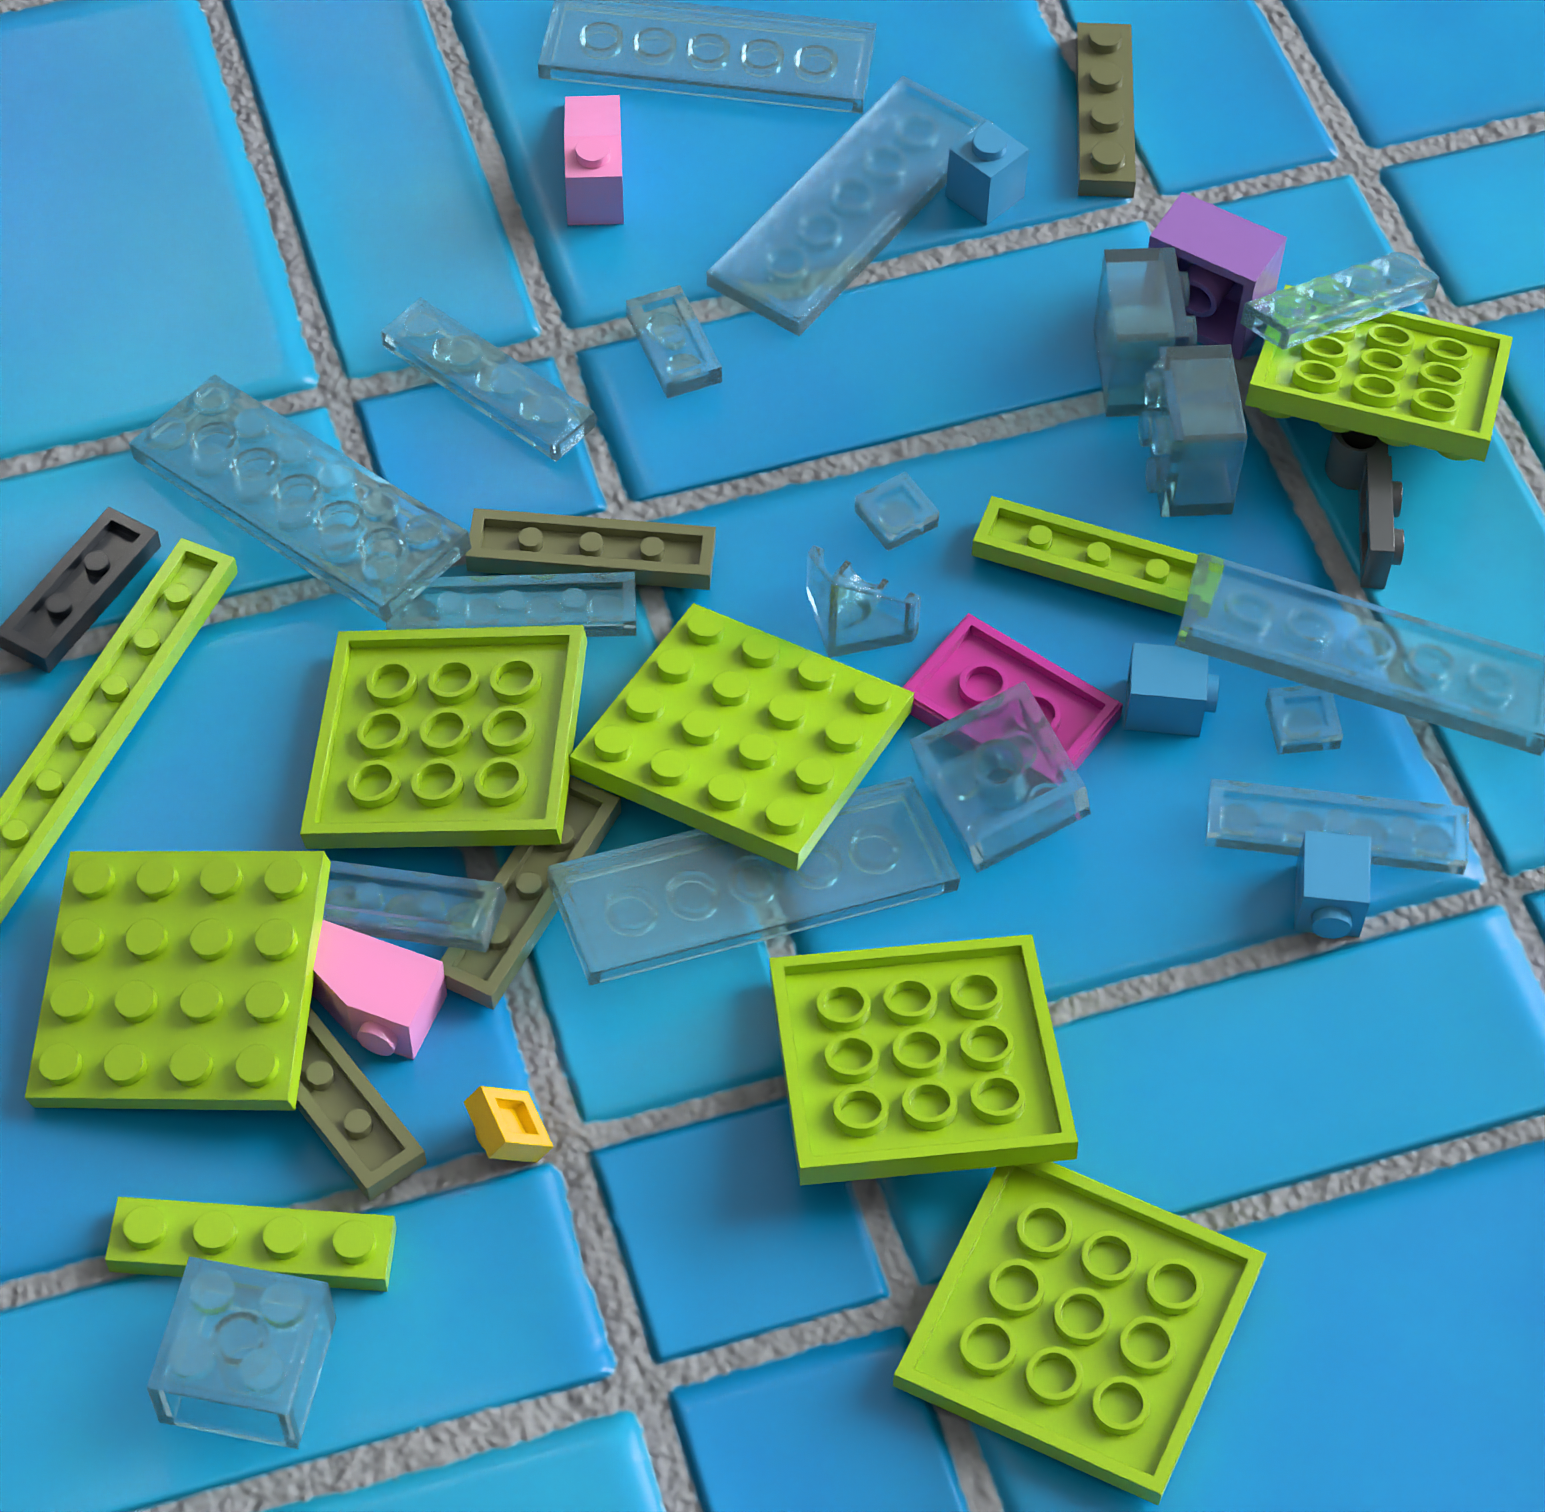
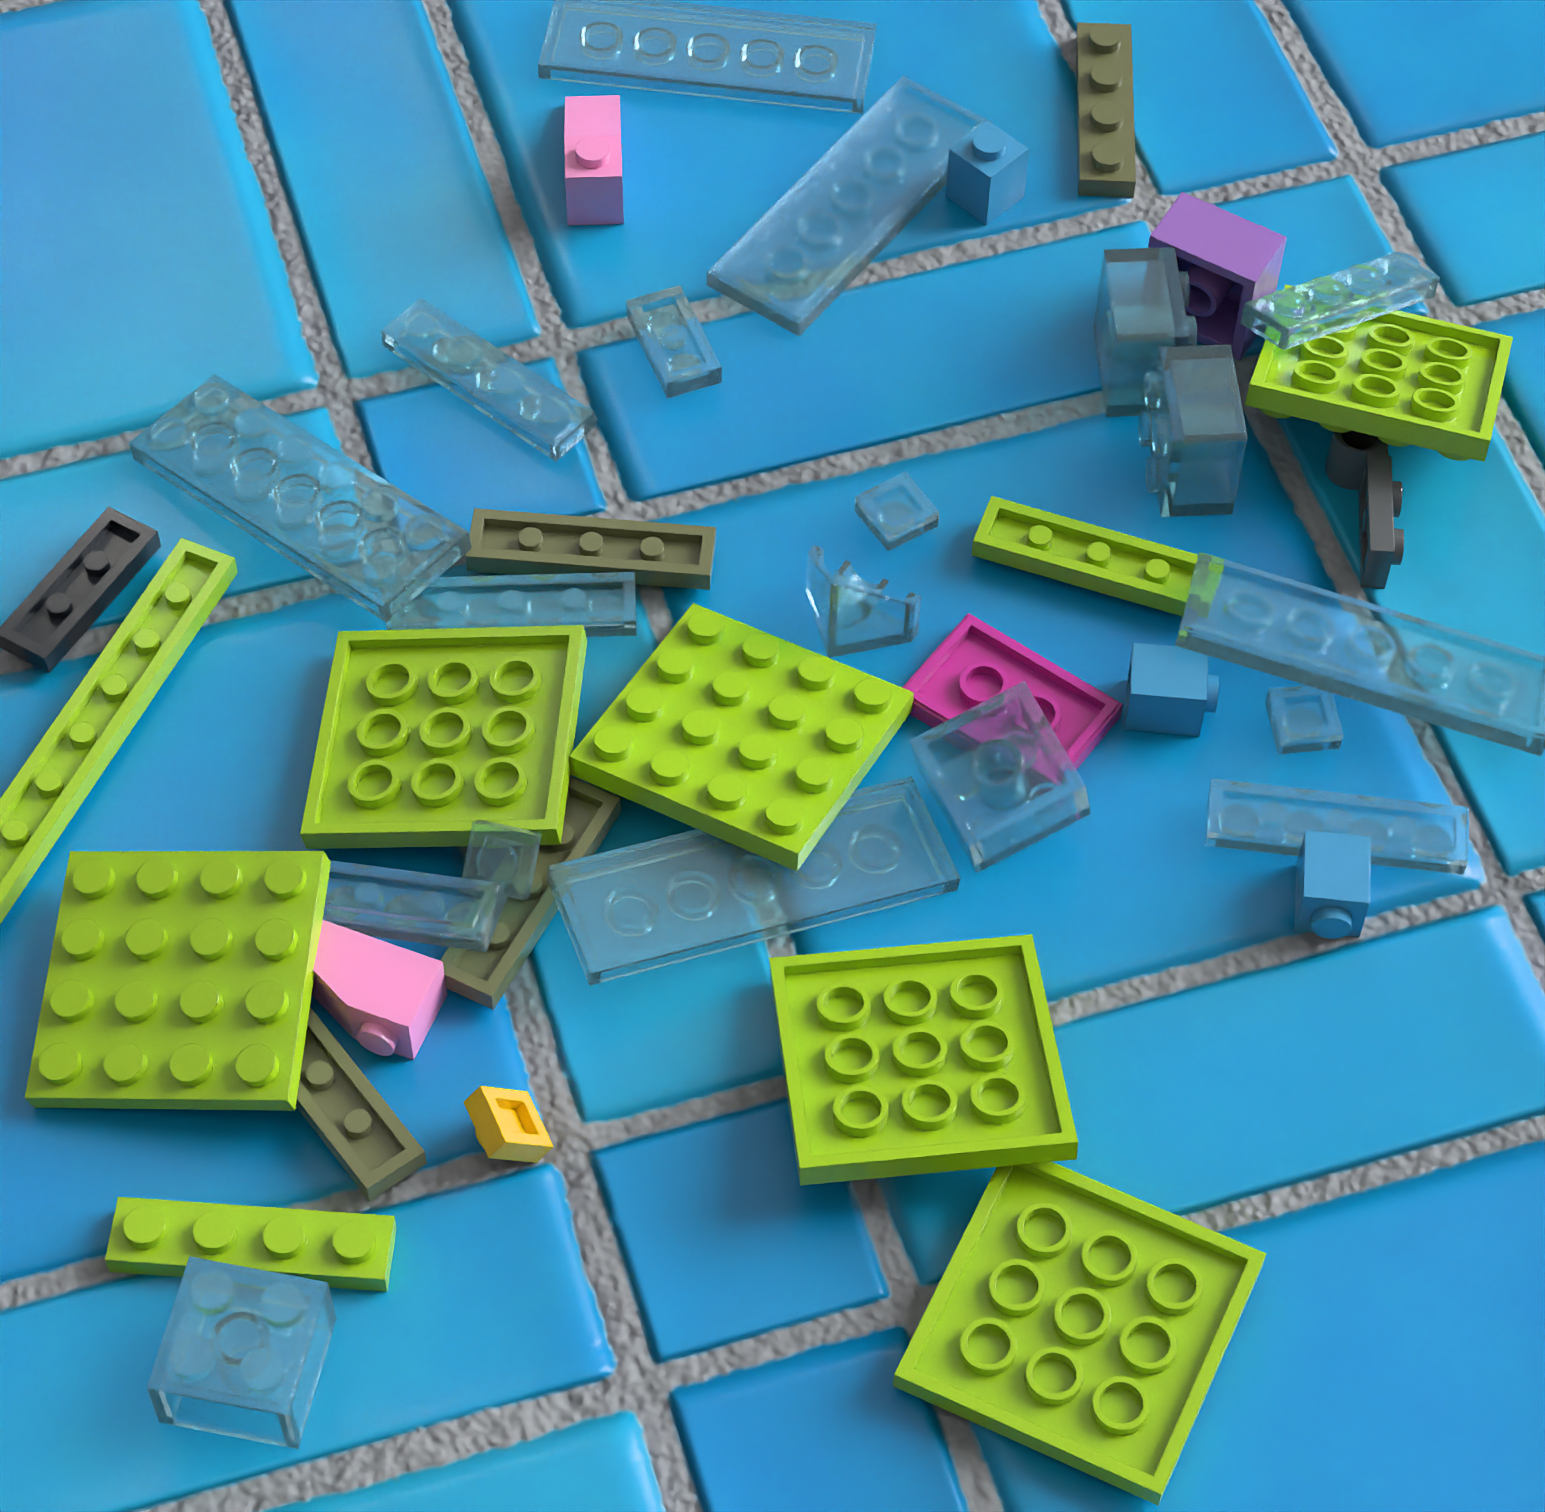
(502, 856): none -> clear light blue plate

